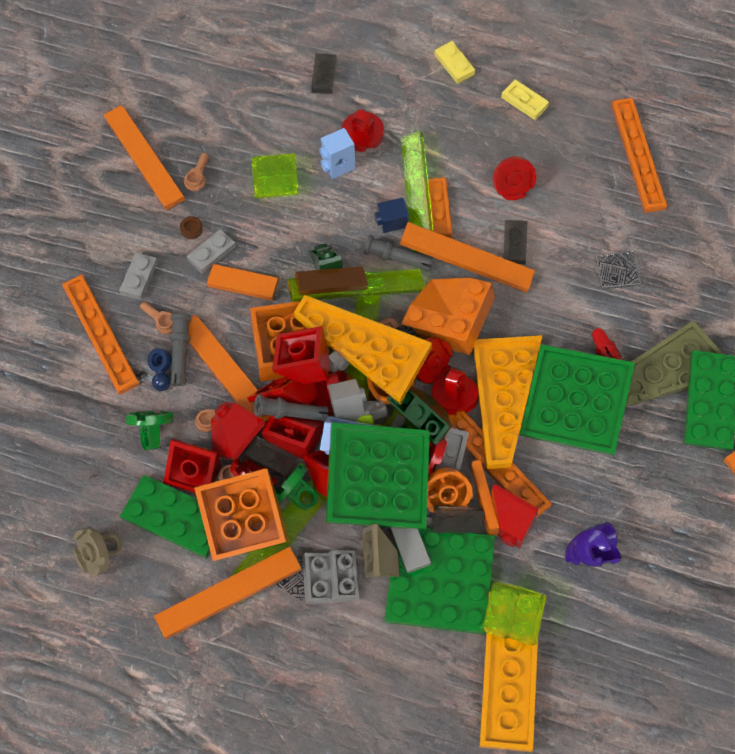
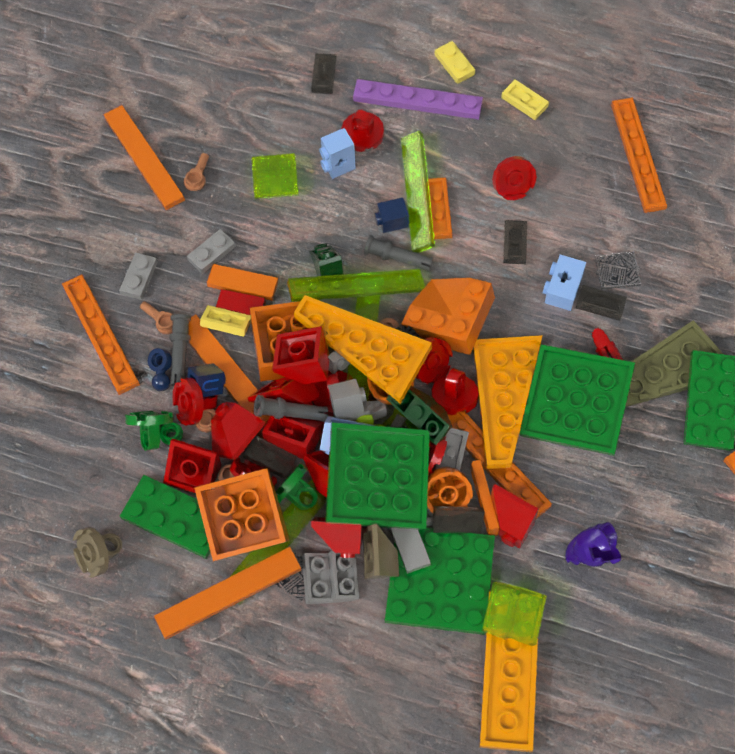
(171, 427): none -> green plate
(190, 401): none -> red tile
(191, 227): reddish brown tile -> none
(209, 377): none -> dark blue brick
(225, 321): none -> light yellow plate
(238, 301): none -> red tile
(331, 280): reddish brown tile -> none
(339, 537): none -> red slope
(417, 99): none -> medium lavender plate
(467, 257): orange tile -> none
(566, 270): none -> light blue brick
(601, 302): none -> clear smoke plate

